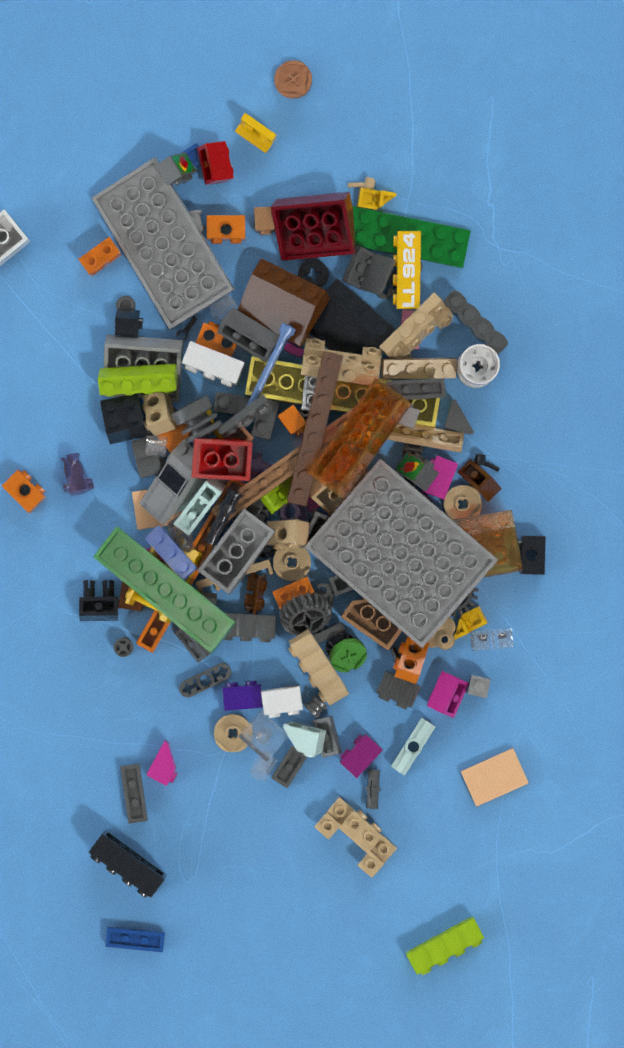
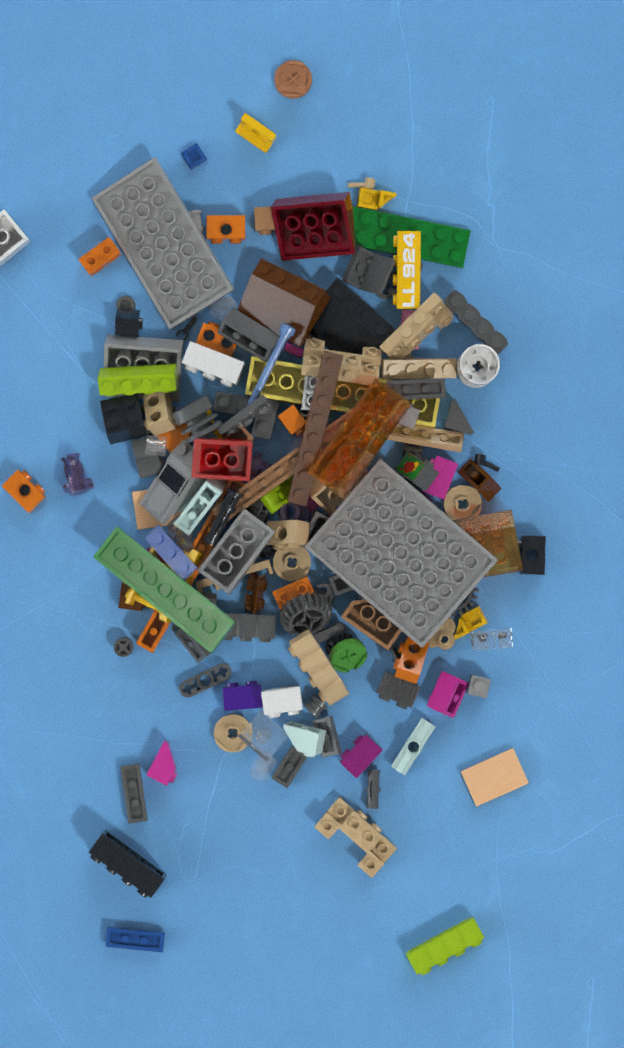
(98, 608): black brick -> none
(176, 169): dark grey brick -> none
(215, 163): red brick -> none
(319, 267): black gear -> none

